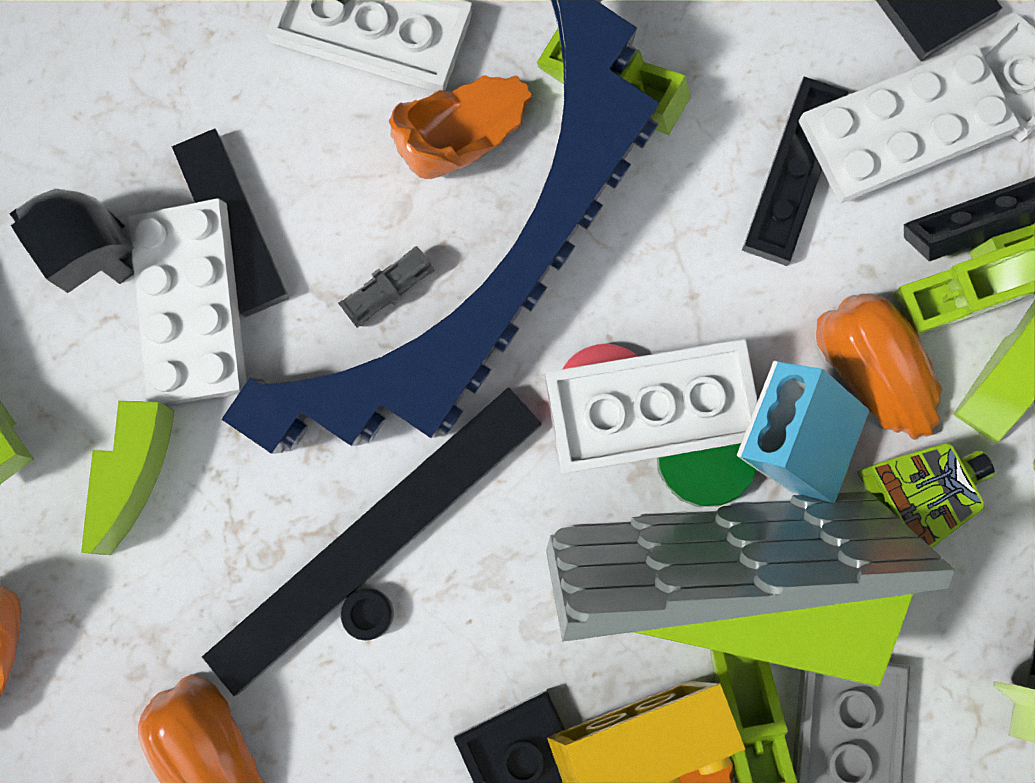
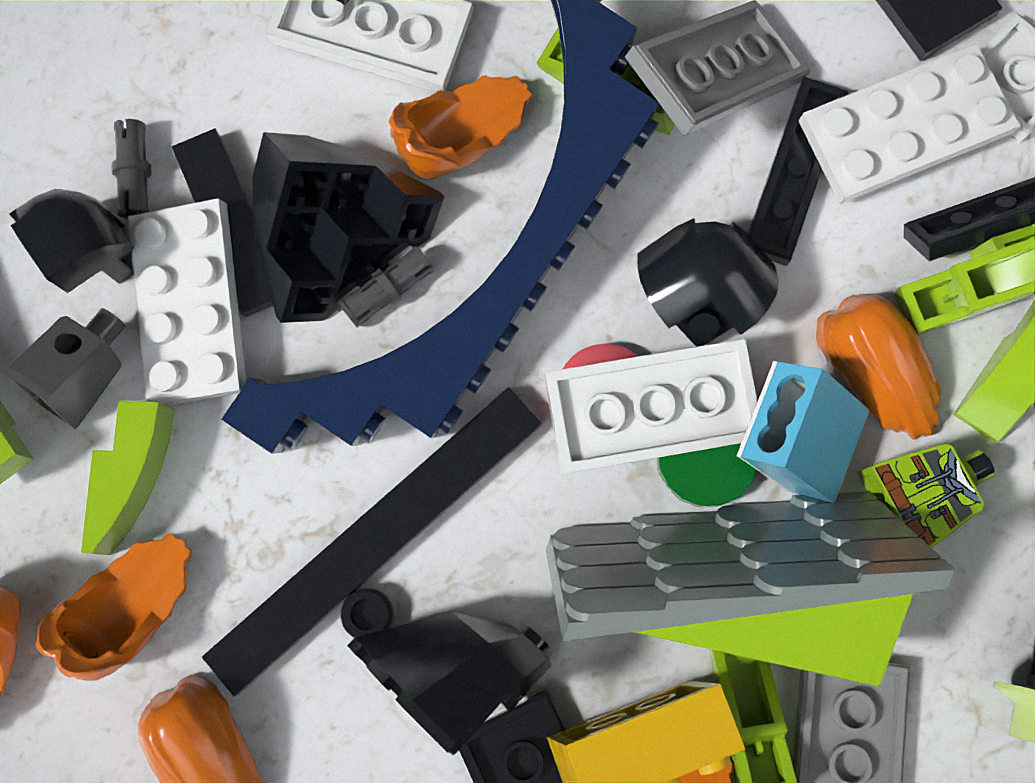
(70, 365): none -> dark grey torso
(116, 610): none -> orange hair
(131, 168): none -> dark grey pin
(330, 221): none -> black brick
(454, 670): none -> black brick
(707, 279): none -> black brick
(717, 66): none -> light grey tile

